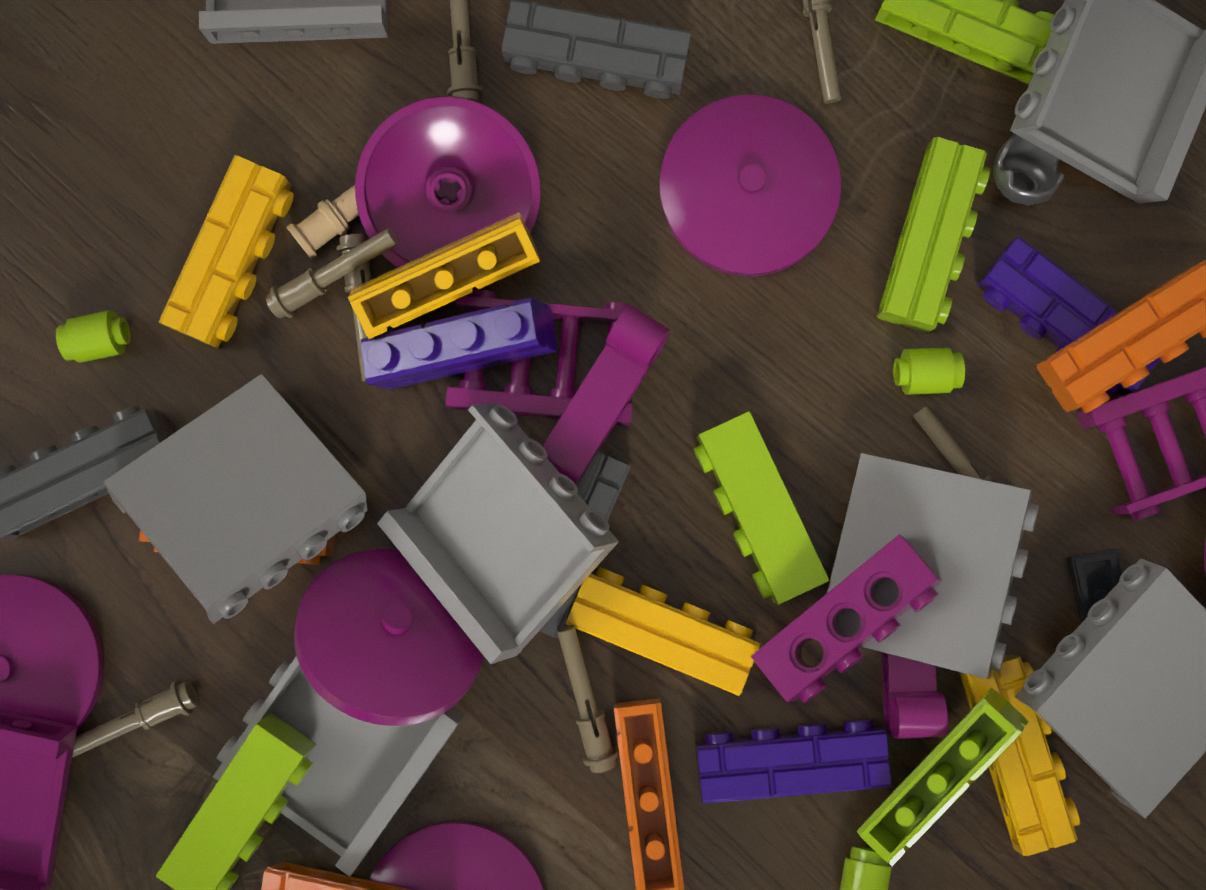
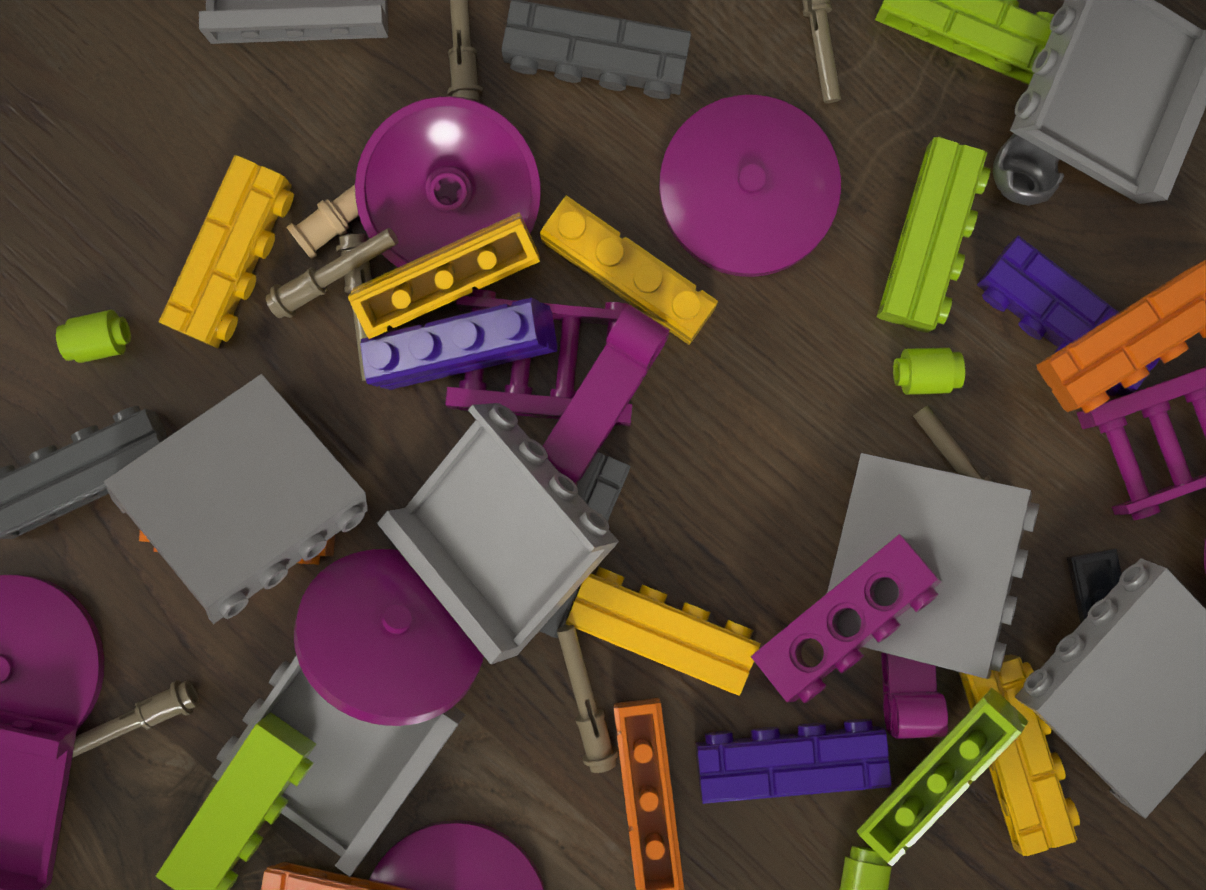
(627, 270): none -> yellow brick
(762, 509): lime brick -> none

